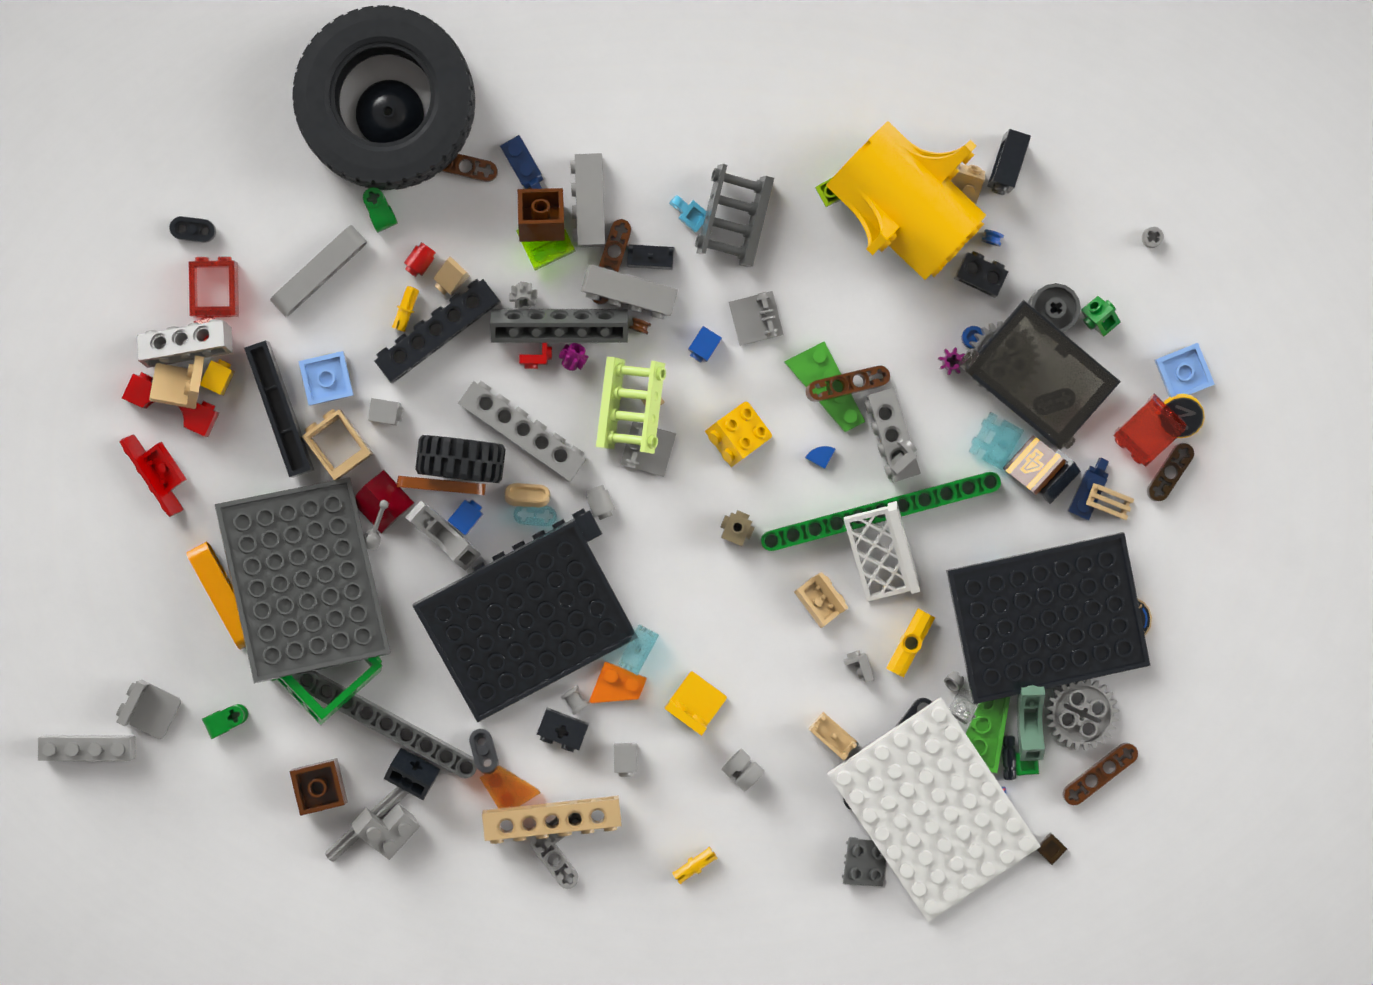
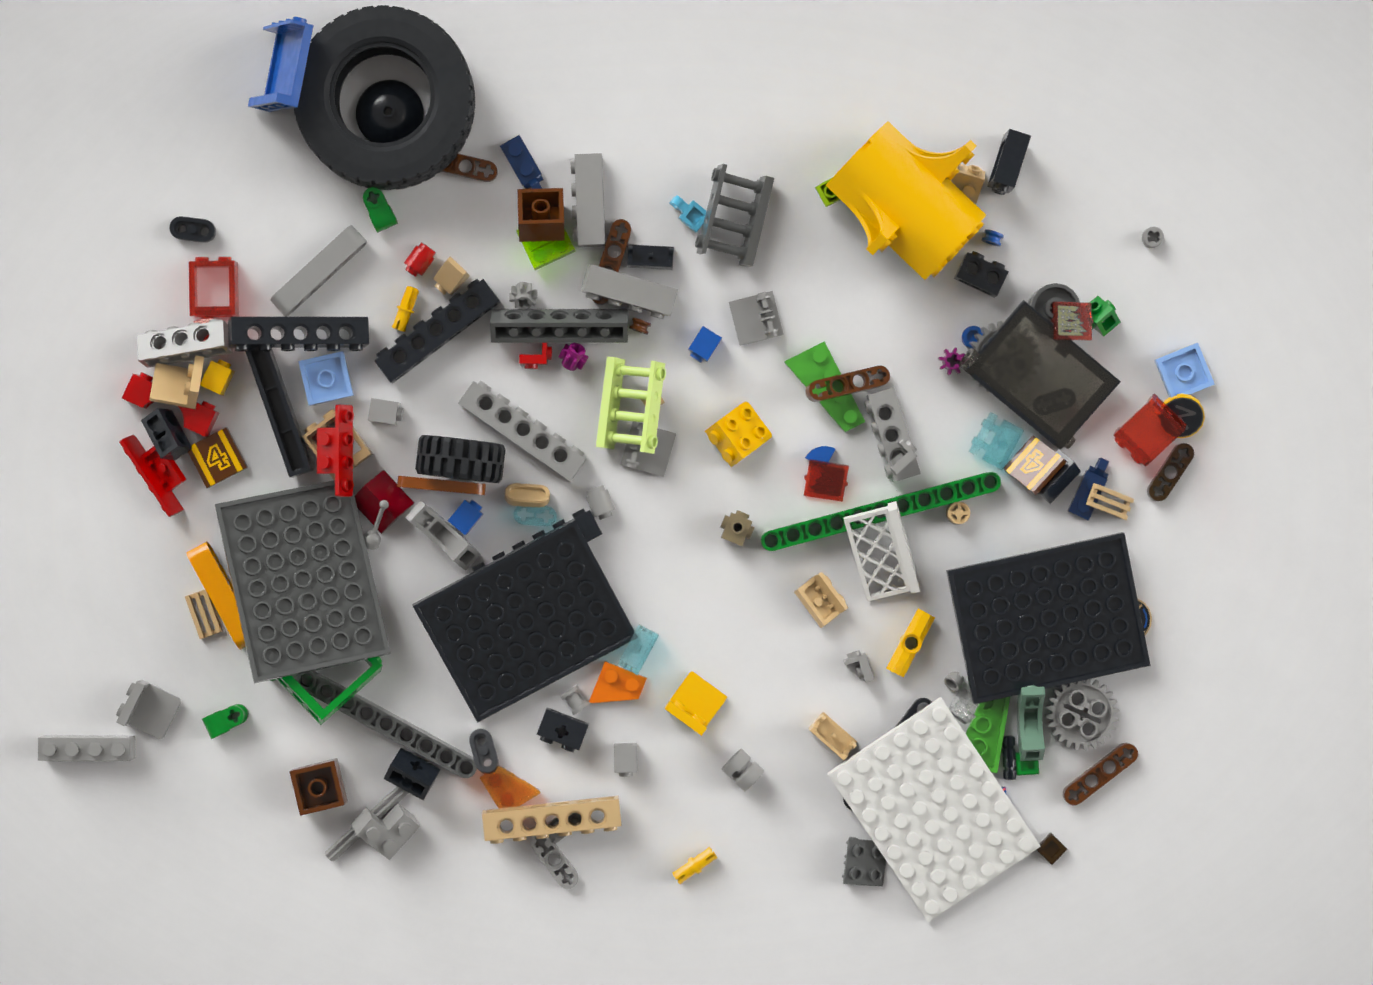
(166, 434): none -> black brick
(201, 634): none -> tan tile
(217, 457): none -> reddish brown tile
(286, 65): none -> blue panel
(336, 450): none -> red bracket
(356, 327): none -> black brick
(826, 480): none -> clear red piece
(959, 515): none -> tan wheel
(1072, 321): none -> piece

